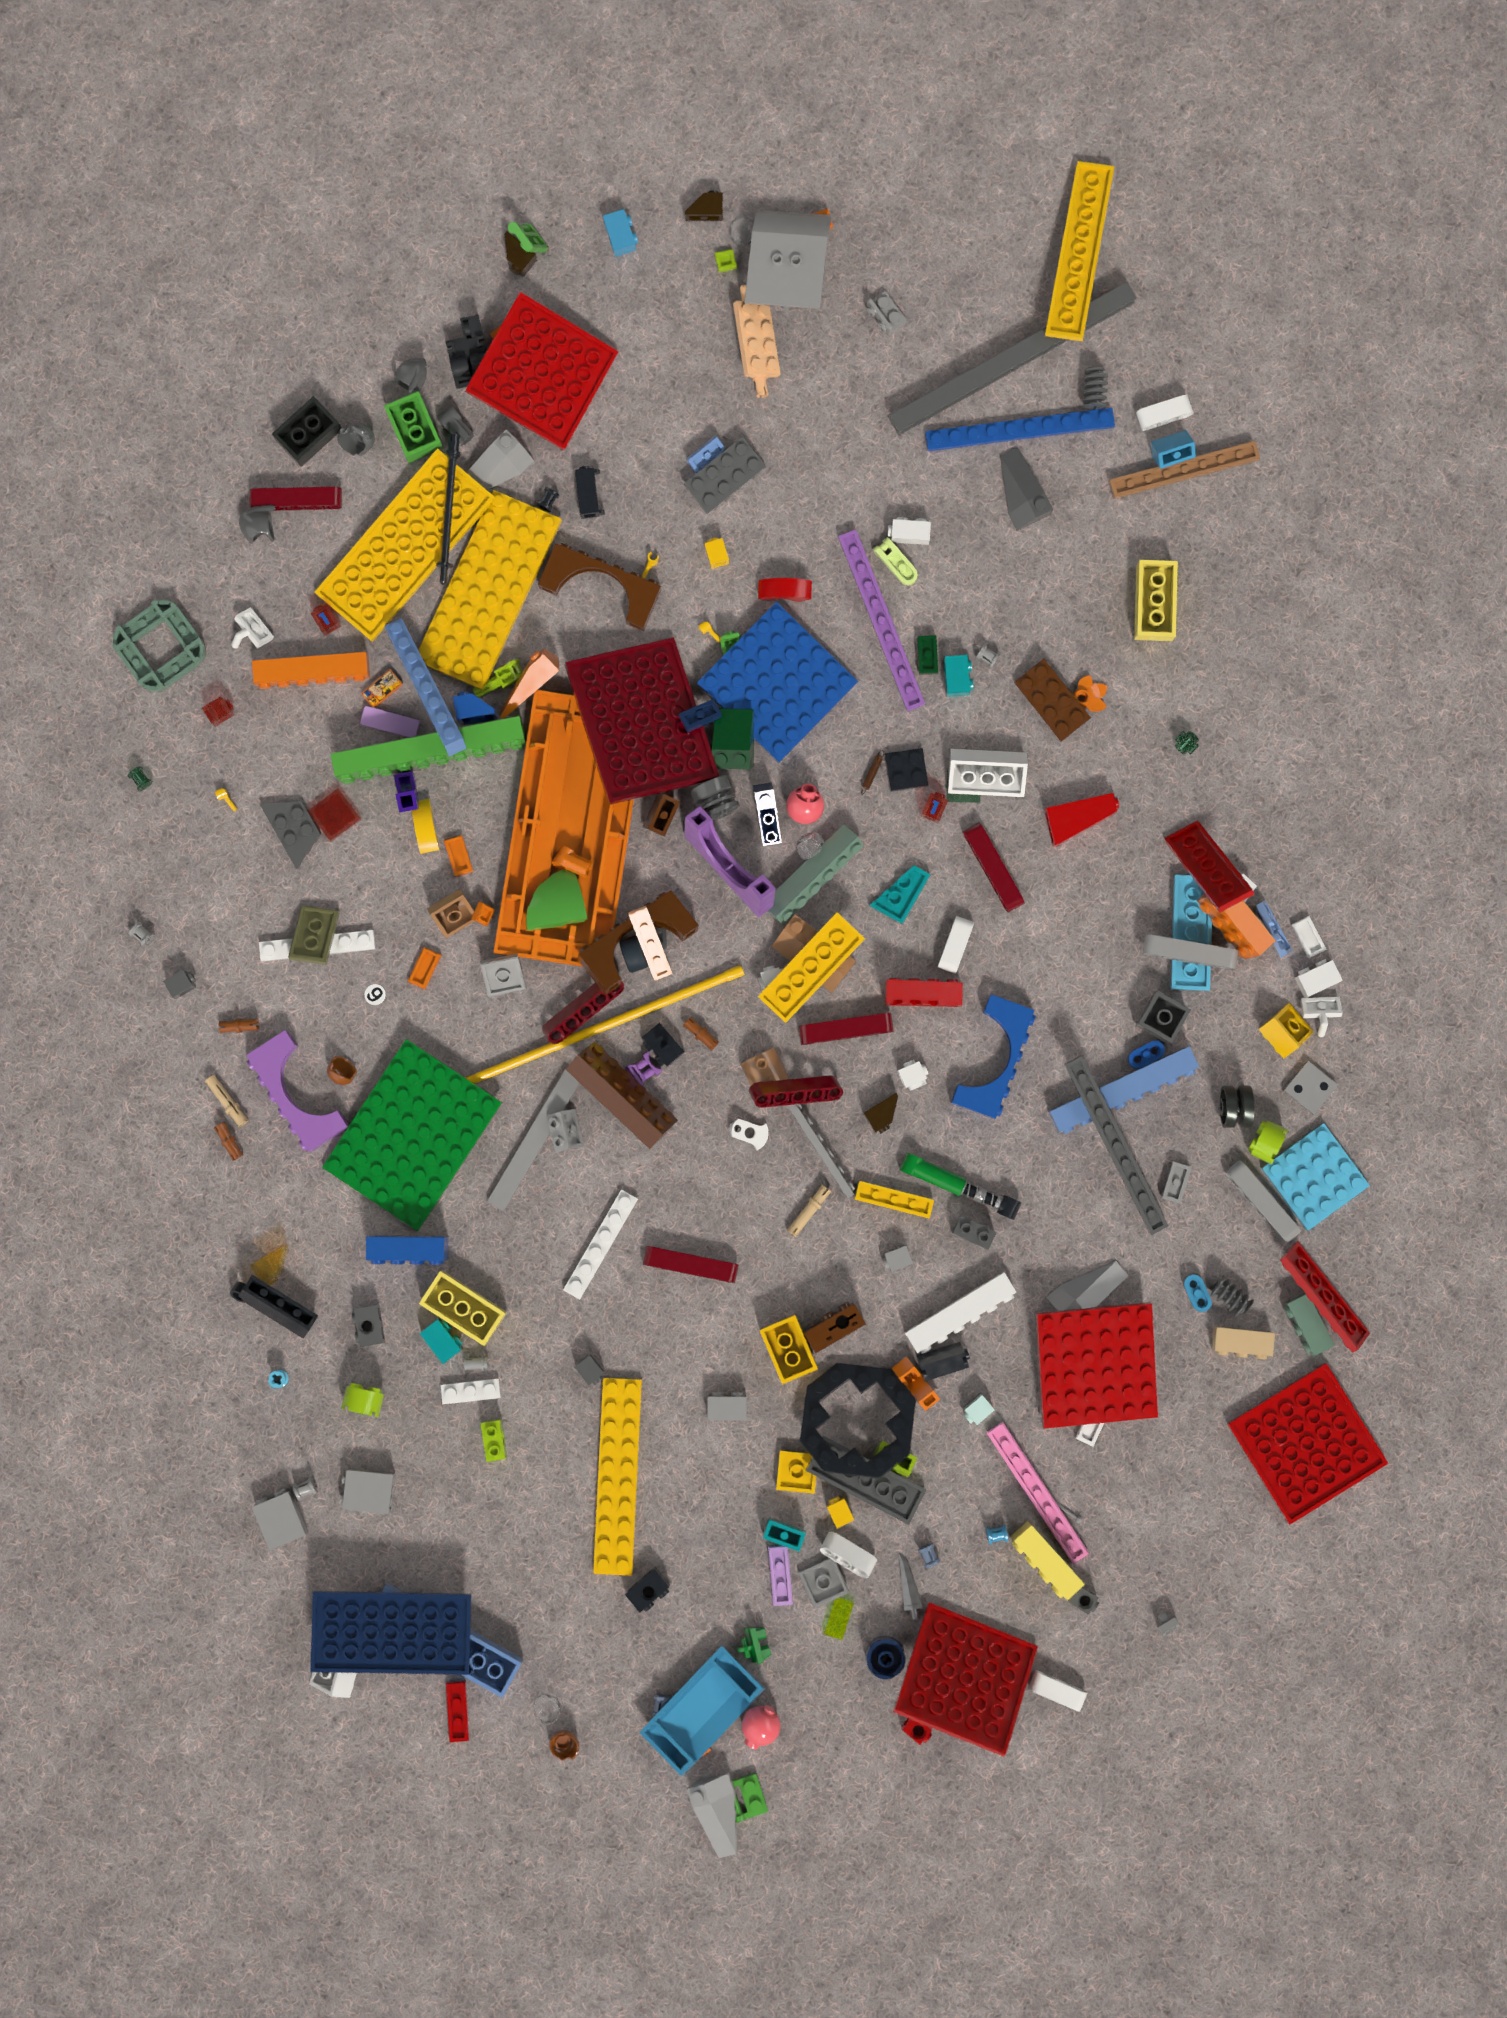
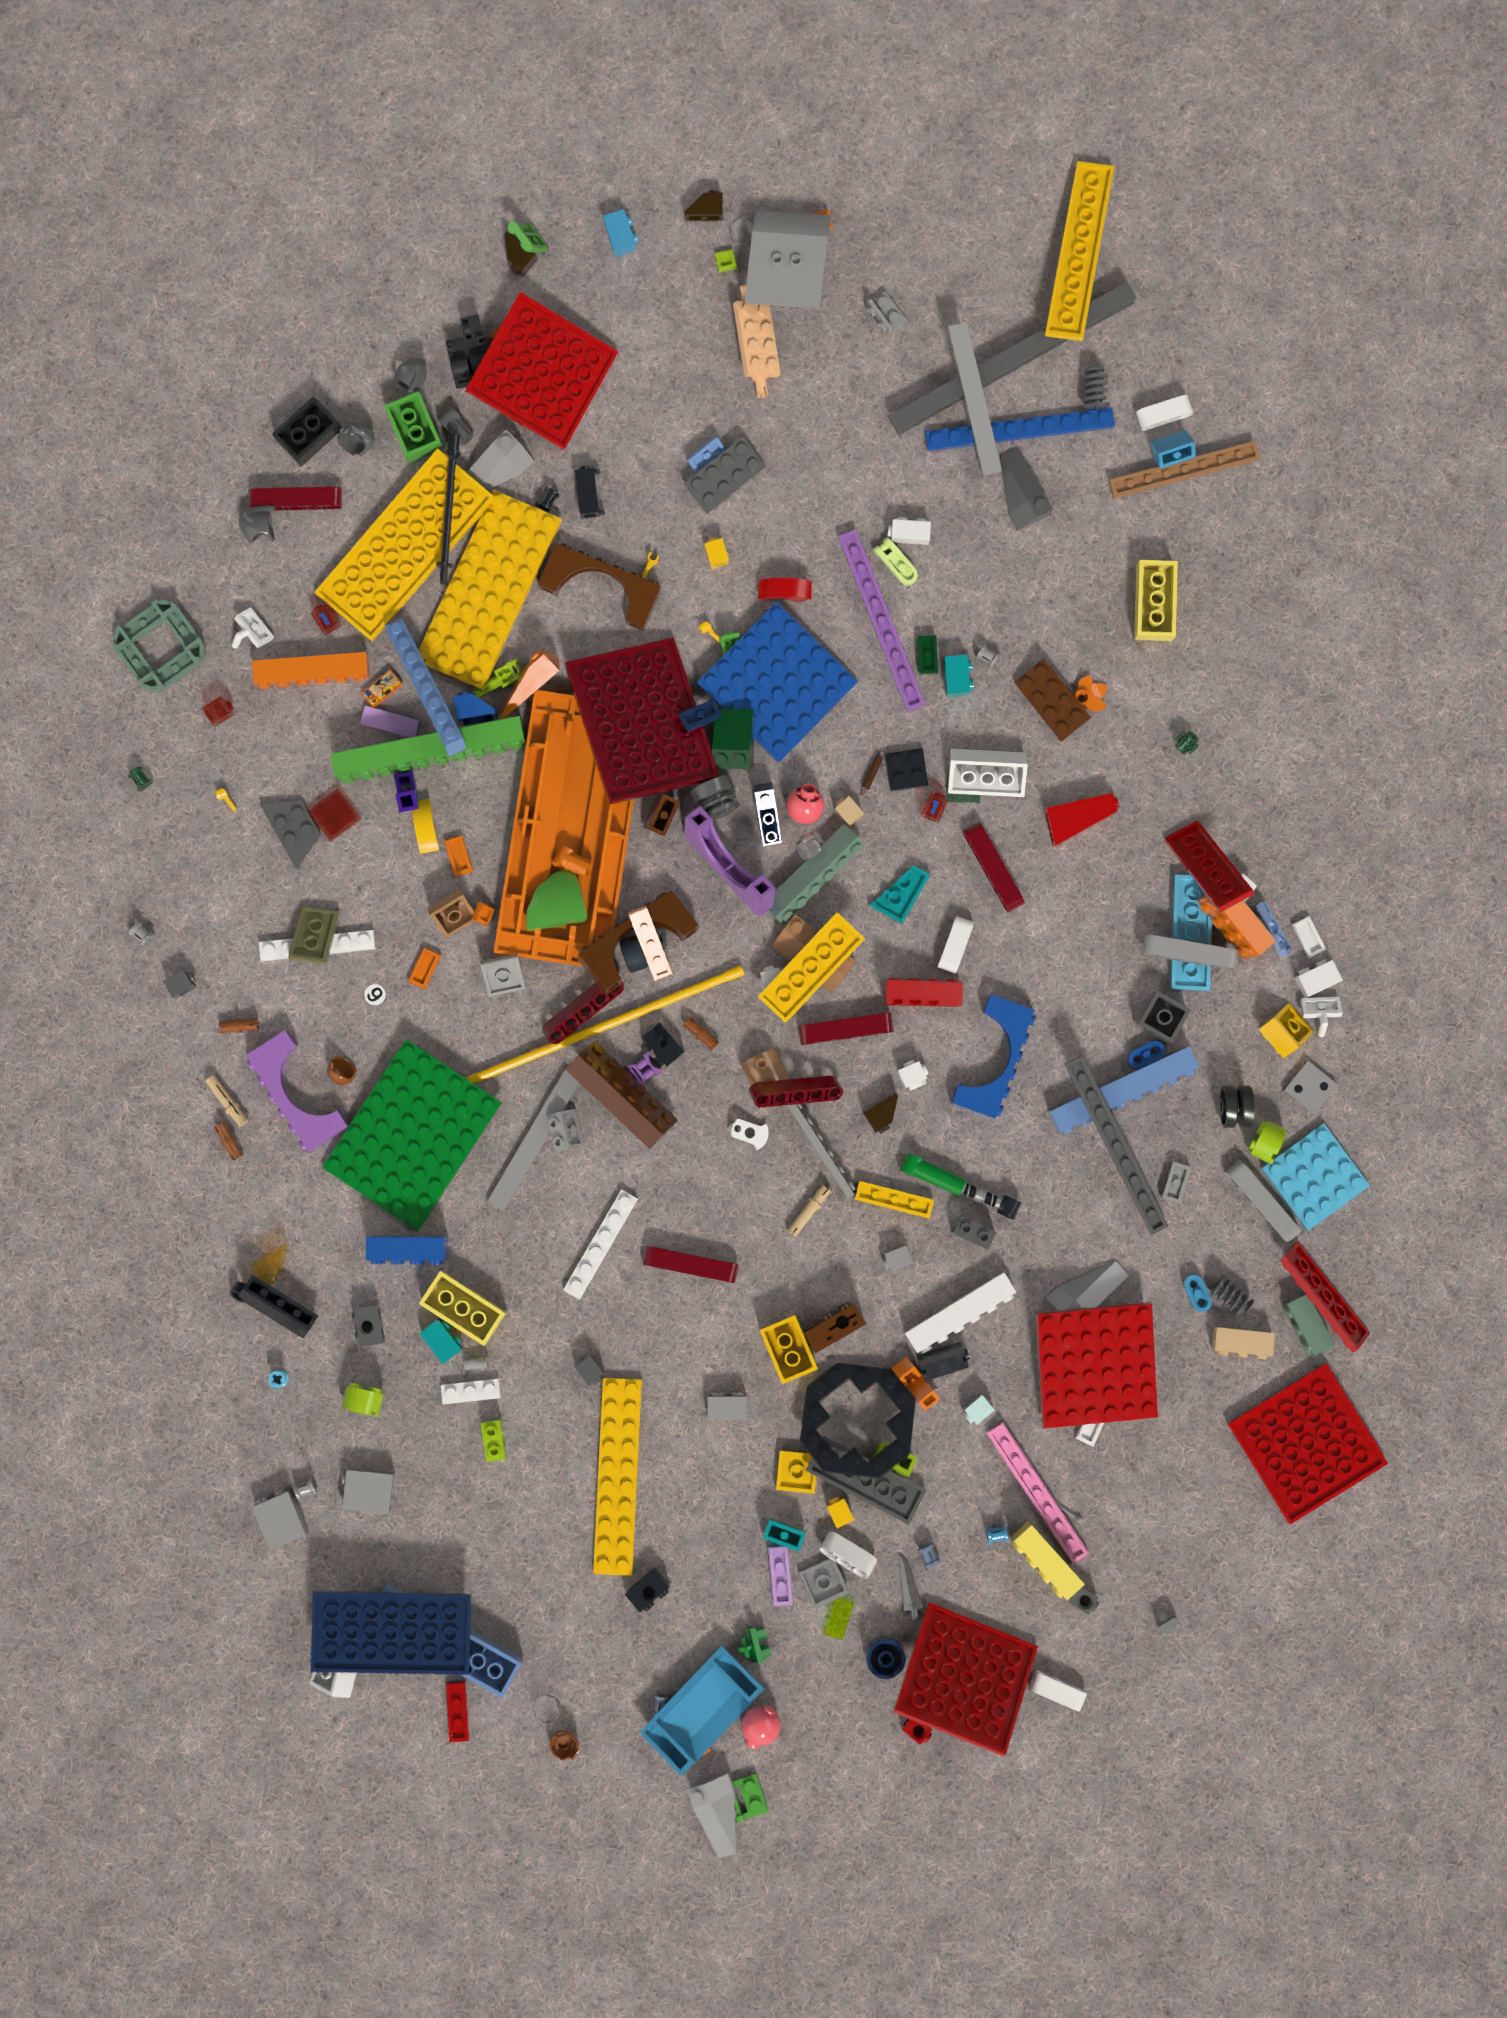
(848, 811): none -> tan brick
(974, 399): none -> light grey tile

